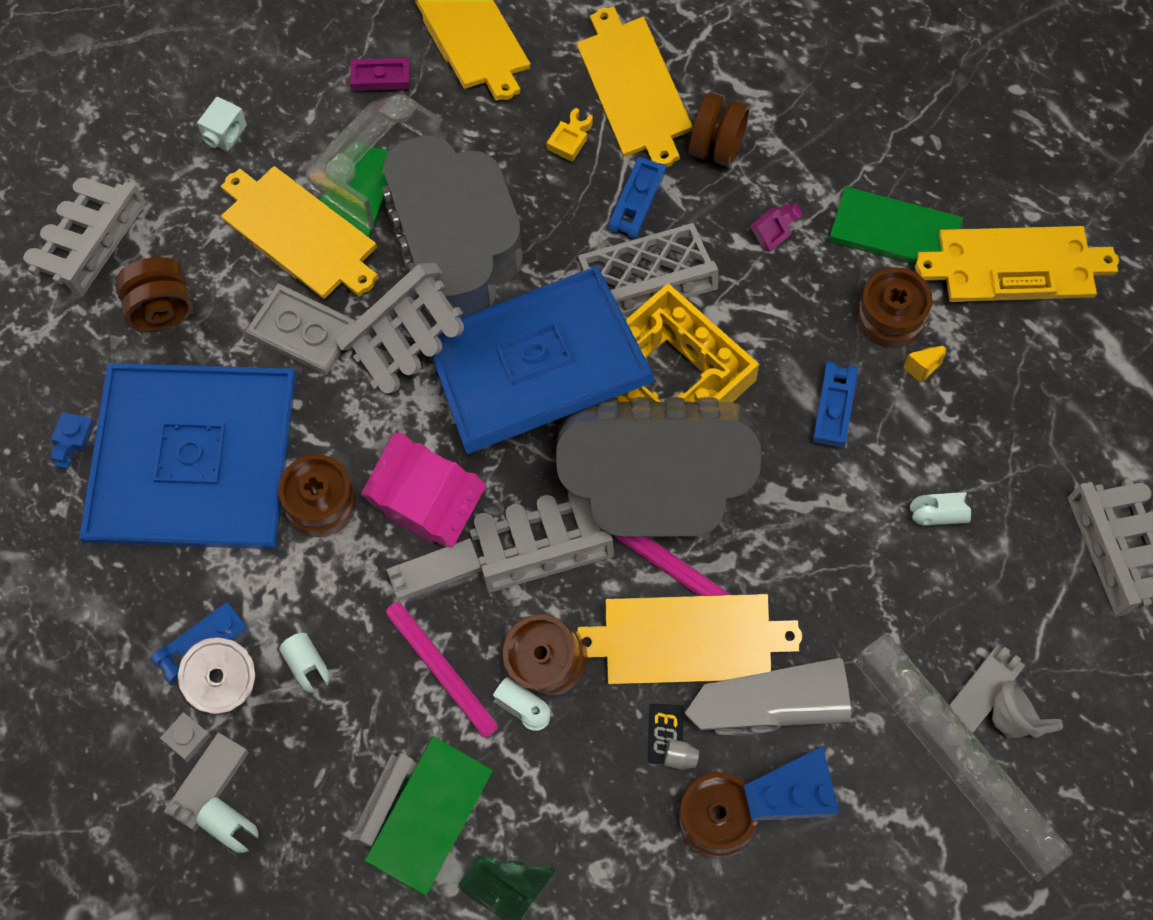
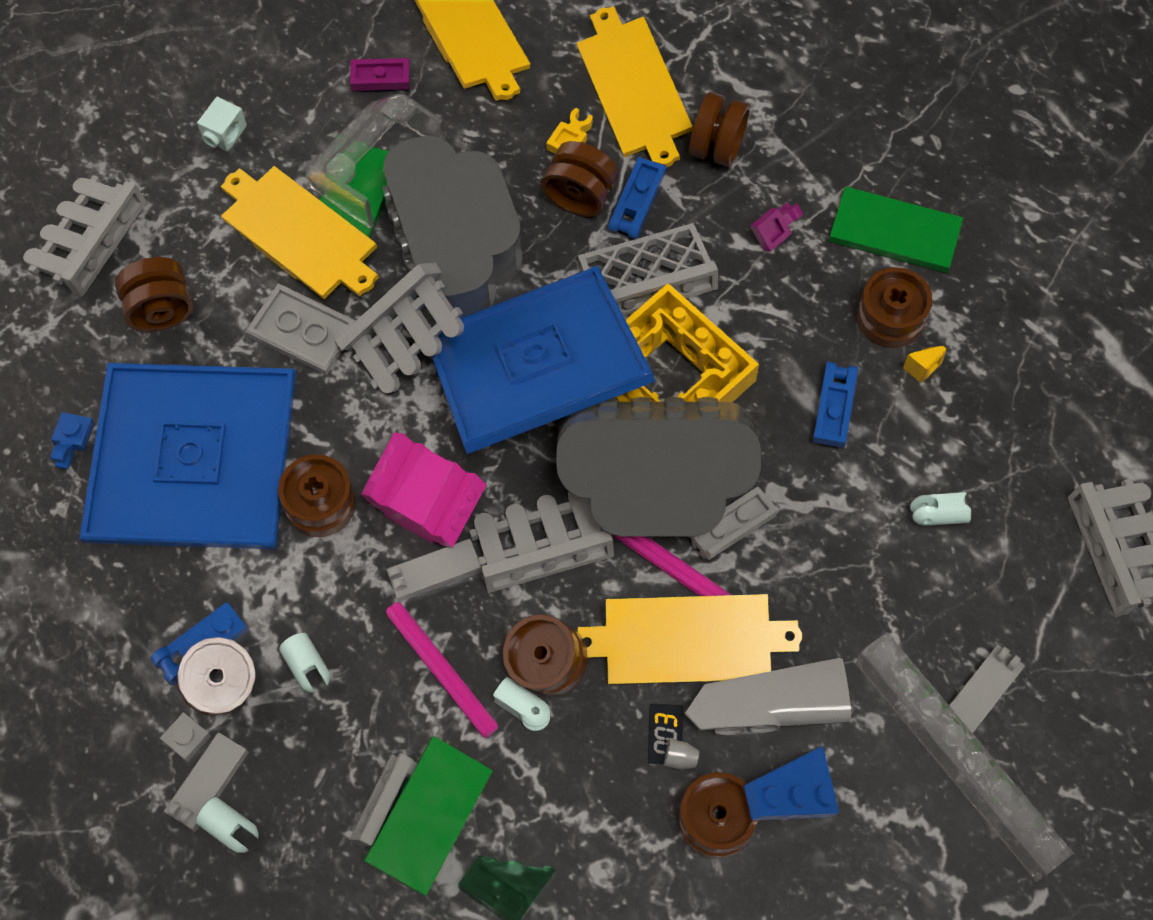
(579, 179): none -> reddish brown wheel
(738, 521): none -> light grey hinge
(1016, 715): light grey hat -> none
(1017, 263): yellow piece -> none

